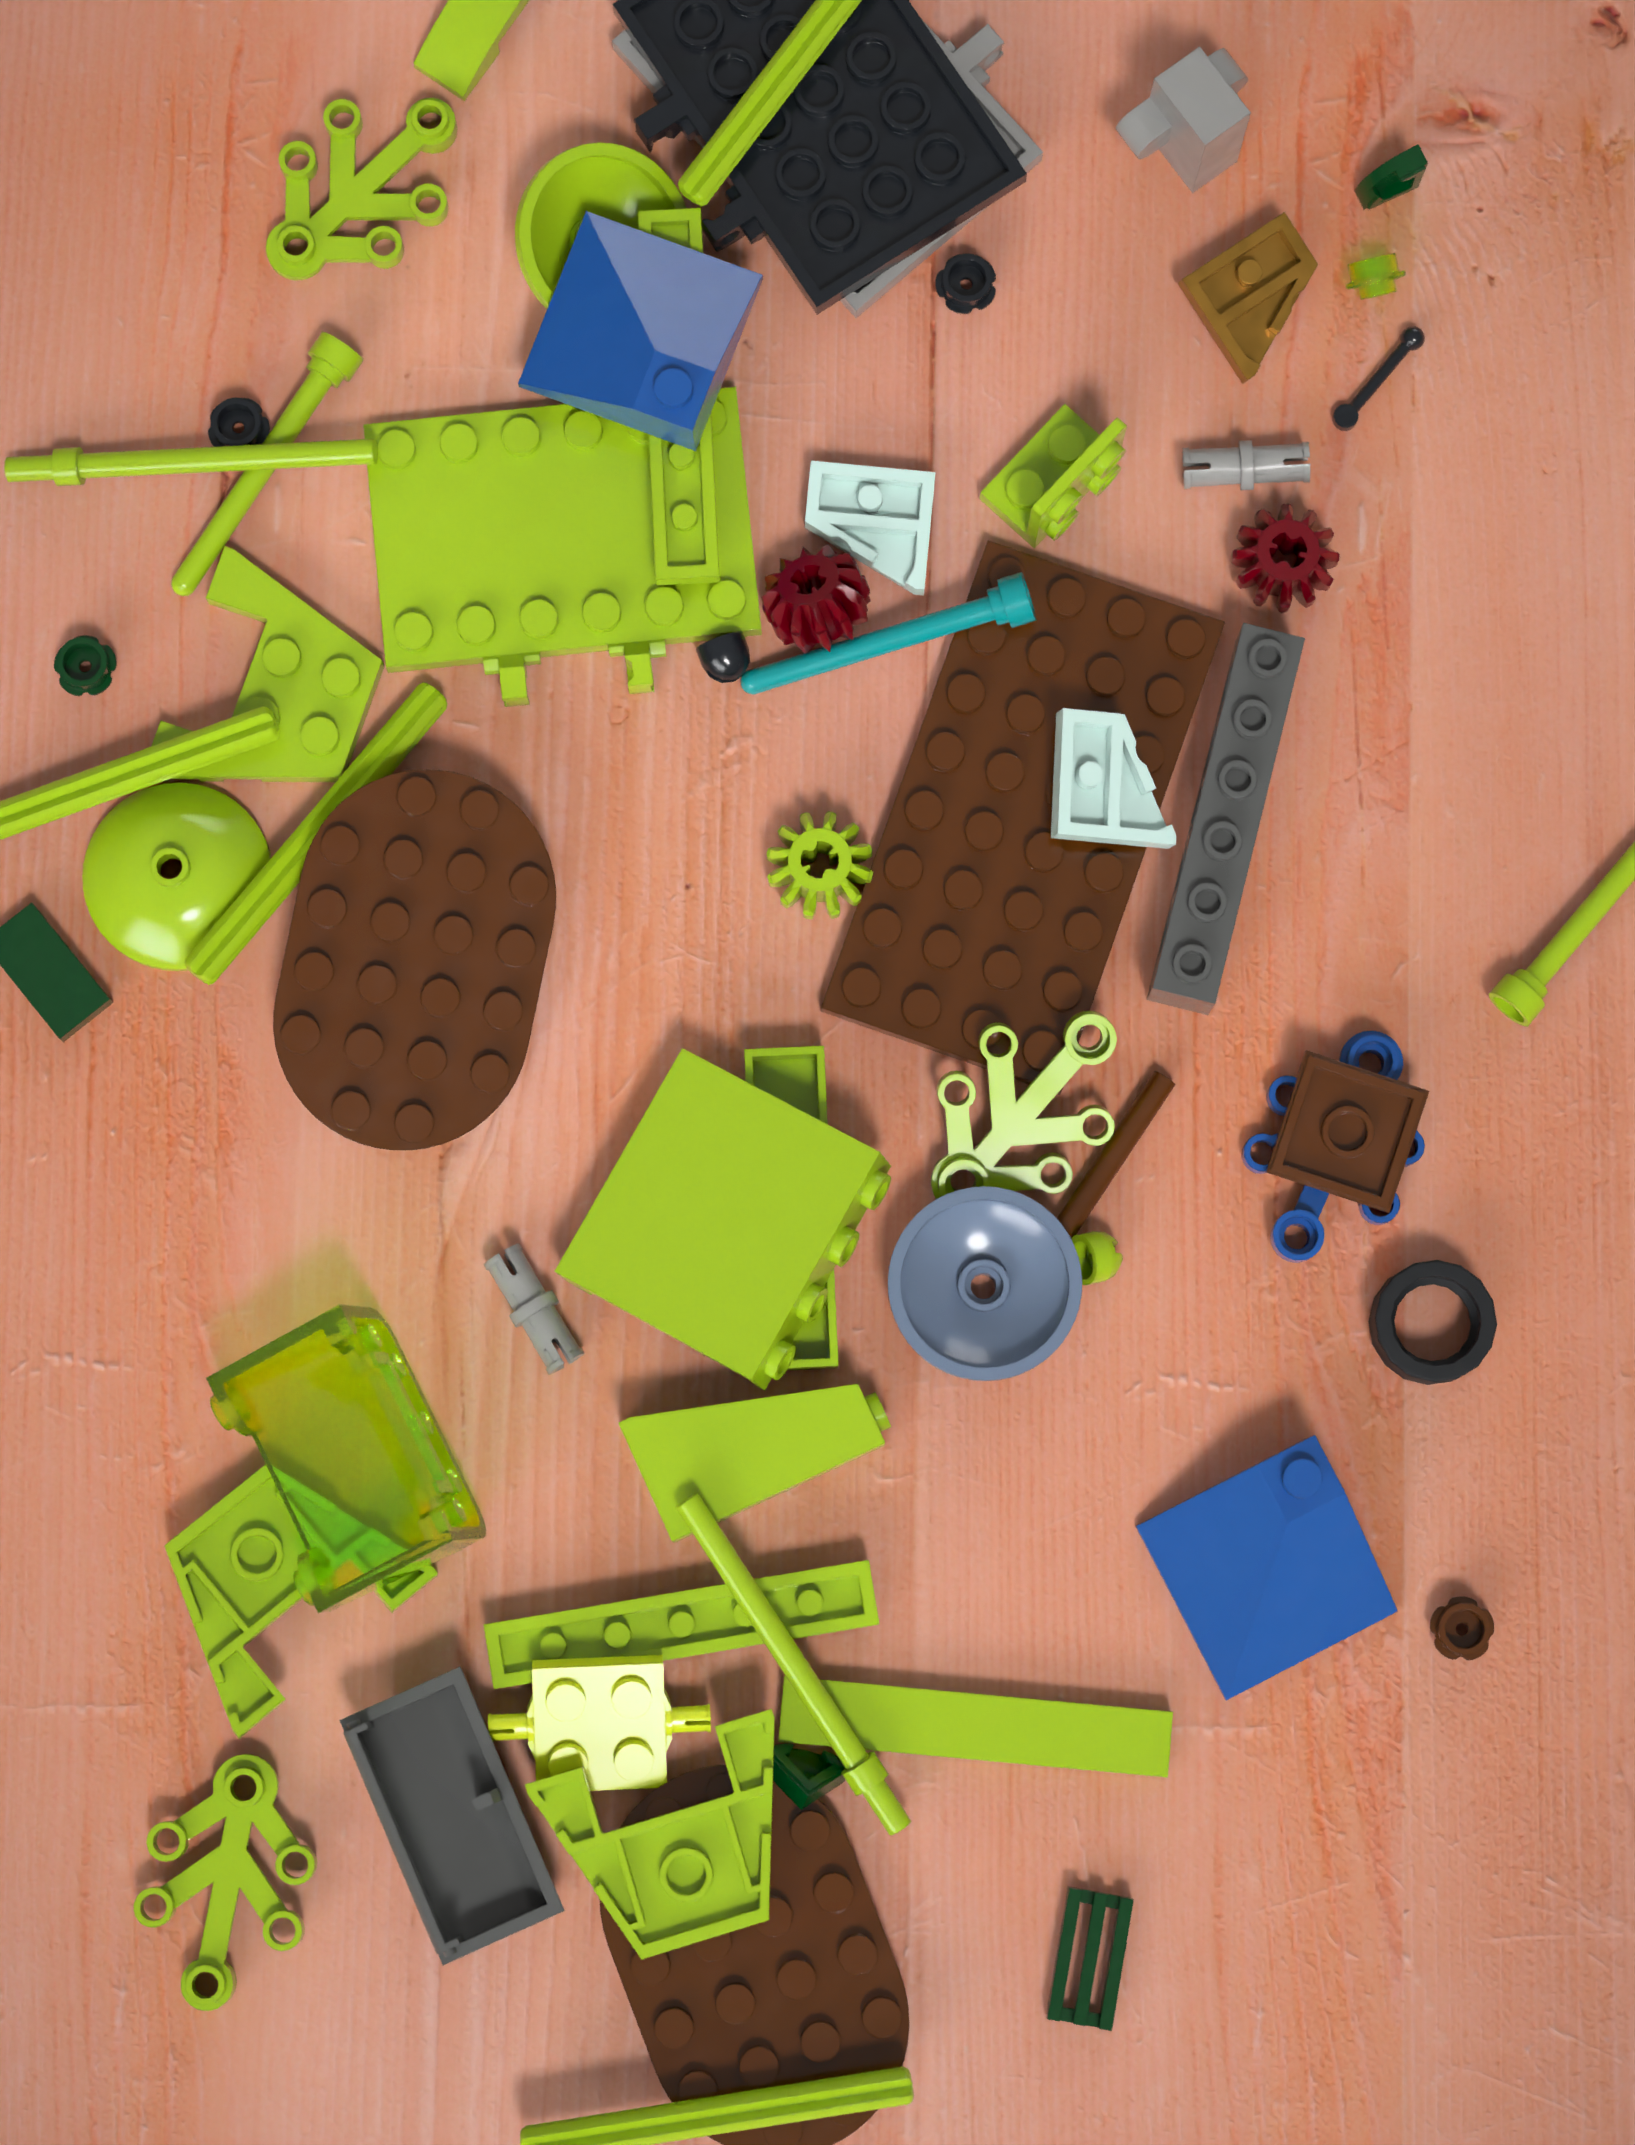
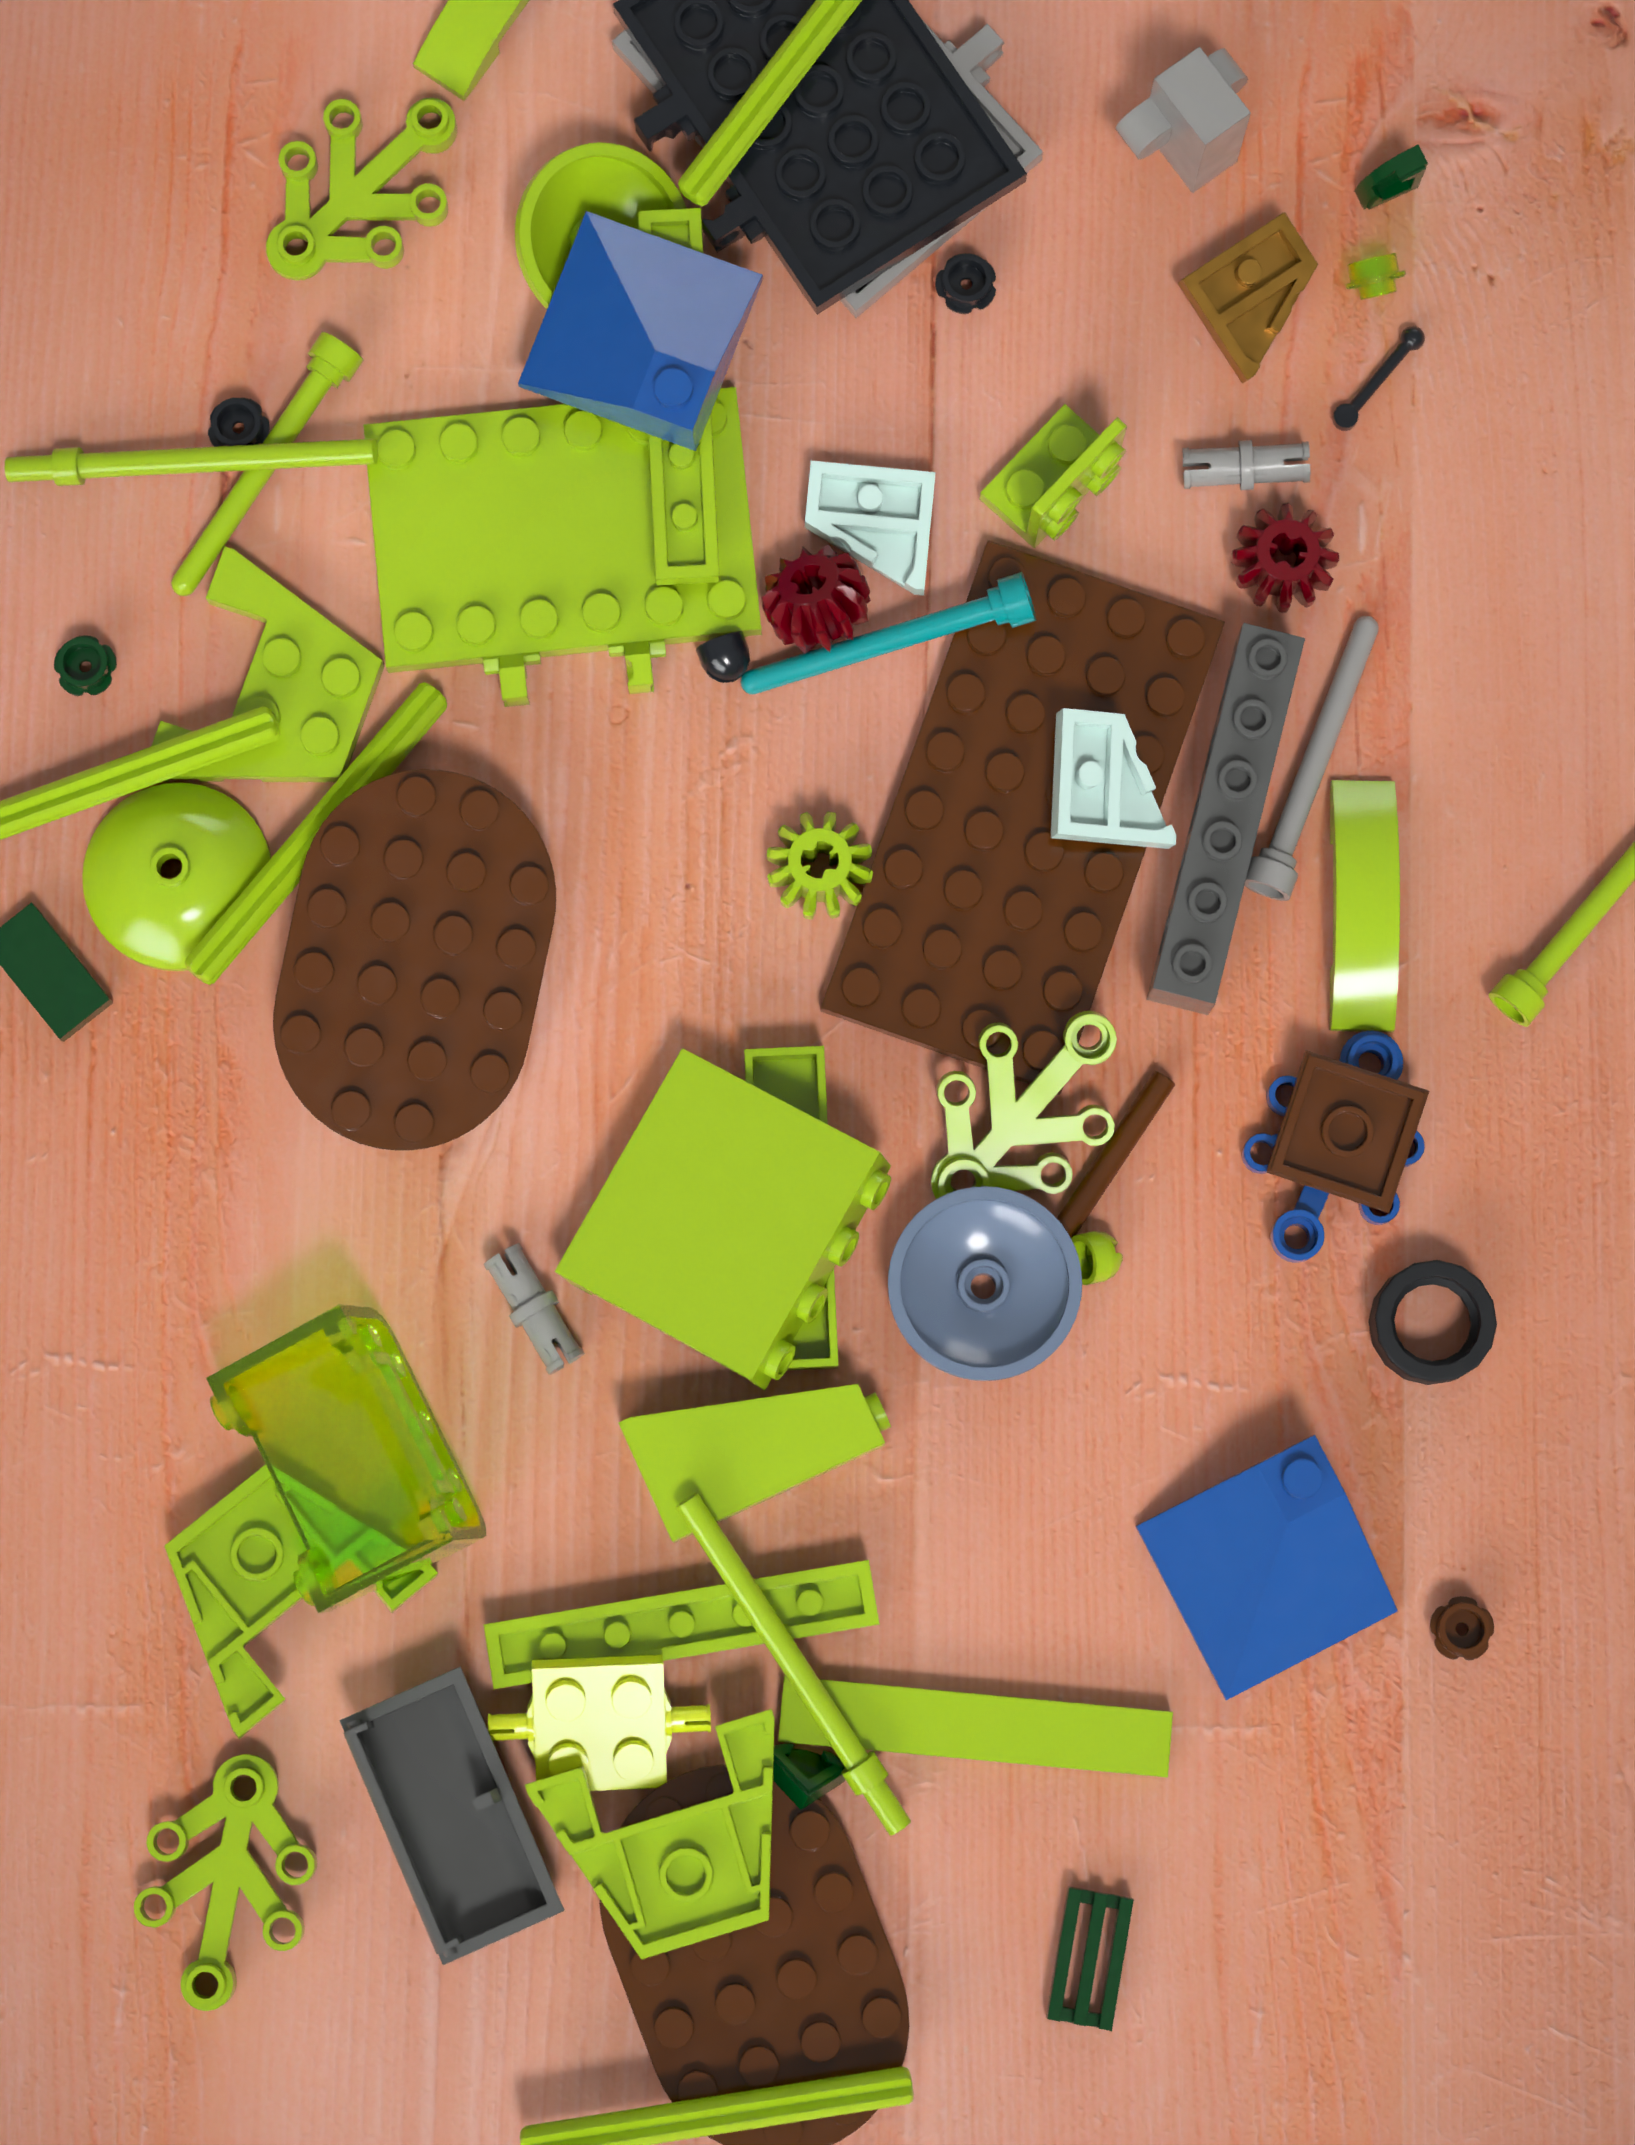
(1273, 870): none -> light grey piece
(1364, 905): none -> lime slope

